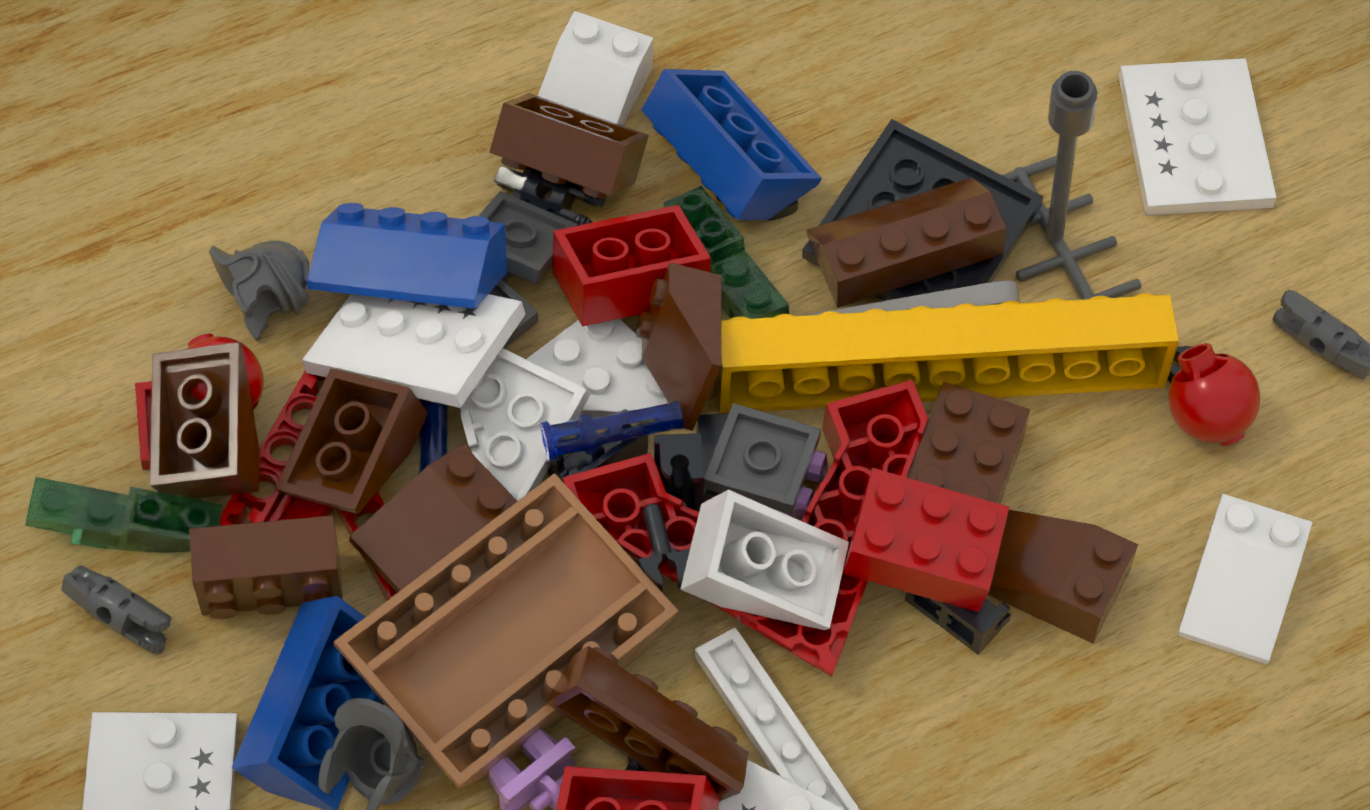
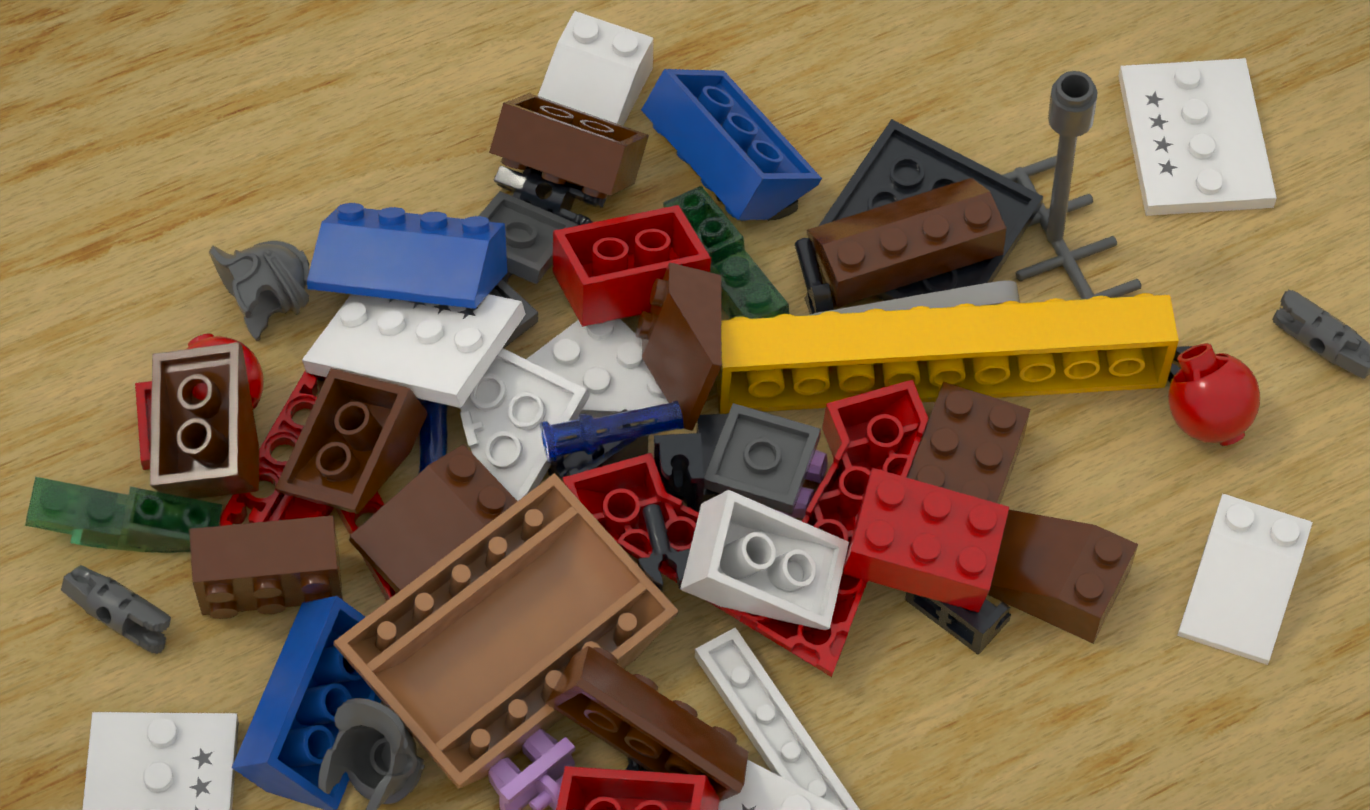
(818, 293): none -> black bar

